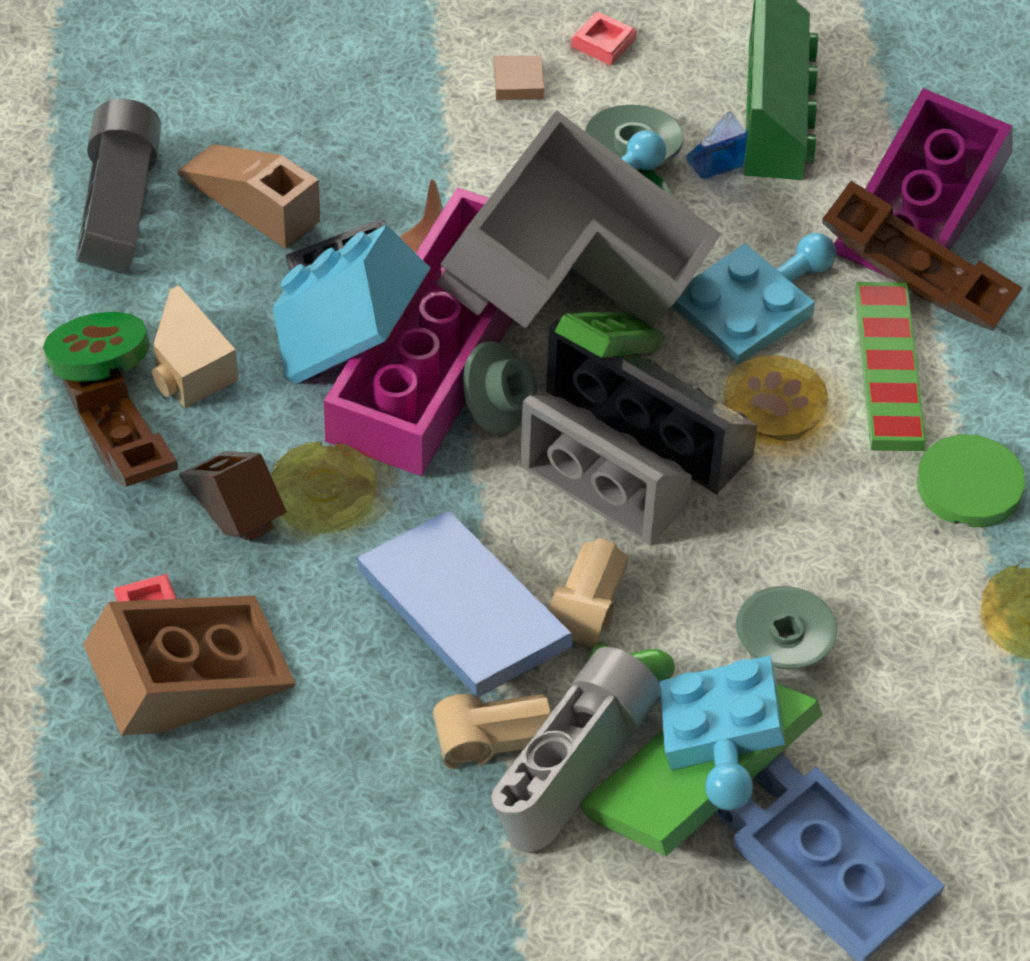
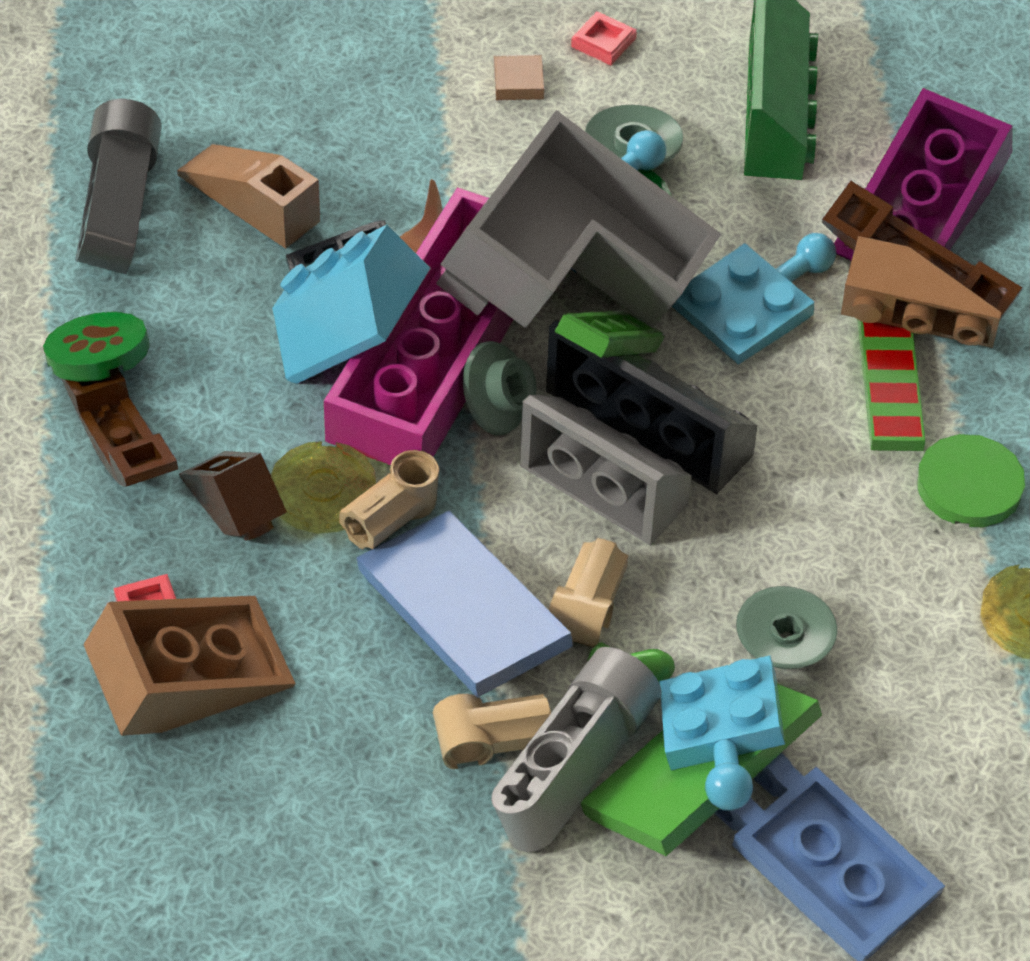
(191, 352): tan slope -> none
(401, 496): none -> tan piece
(721, 148): clear blue slope -> none
(779, 397): clear yellow tile -> none
(909, 292): none -> medium nougat slope

